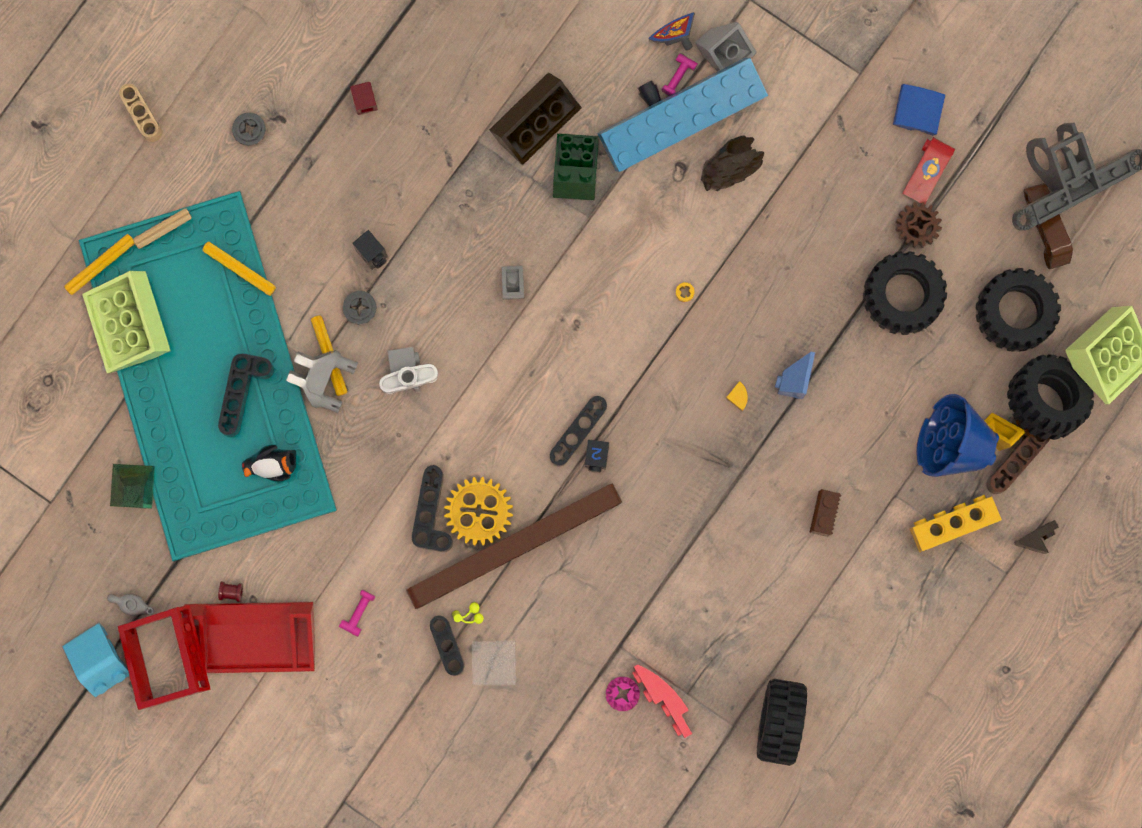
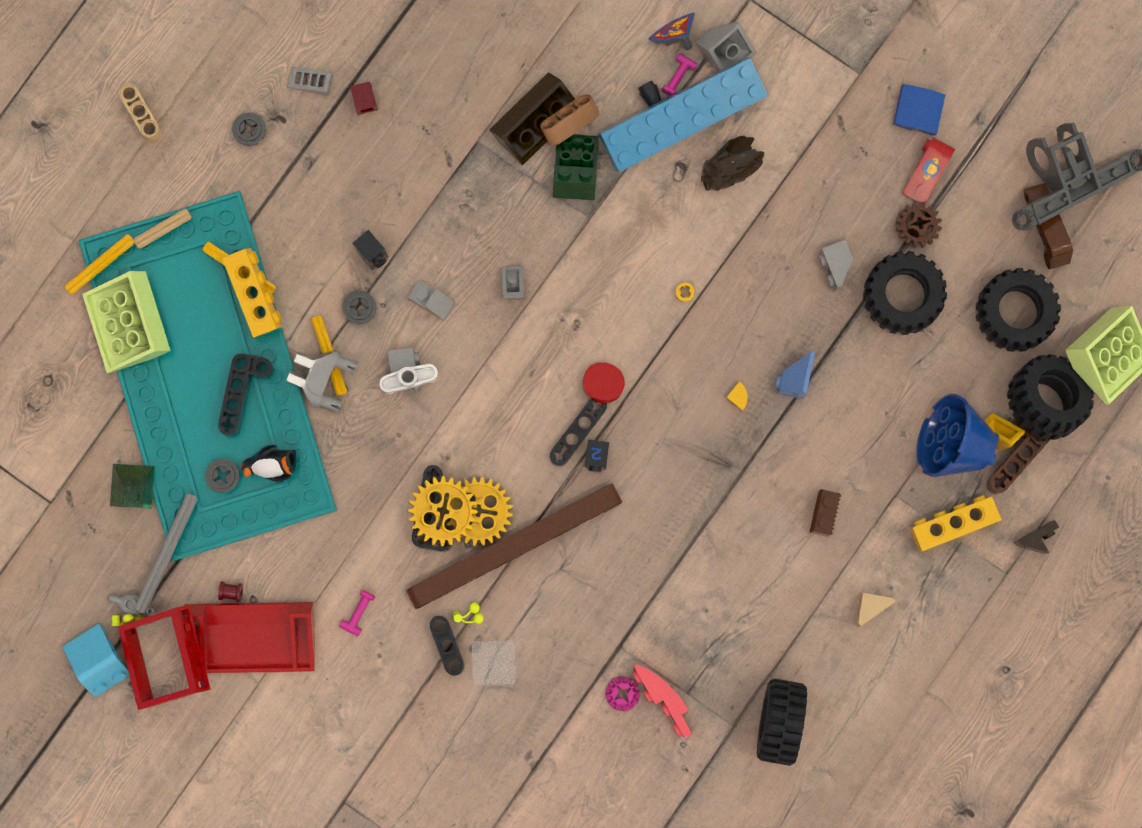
(126, 619): none -> neon yellow piece
(165, 553): none -> light grey axle
(225, 466): none -> dark grey gear
(234, 265): none -> yellow brick
(324, 90): none -> light grey slope
(423, 505): none -> yellow gear
(431, 300): none -> light grey slope
(569, 119): none -> medium nougat beam
(603, 382): none -> red tile
(837, 261): none -> light grey slope
(870, 606): none -> tan slope

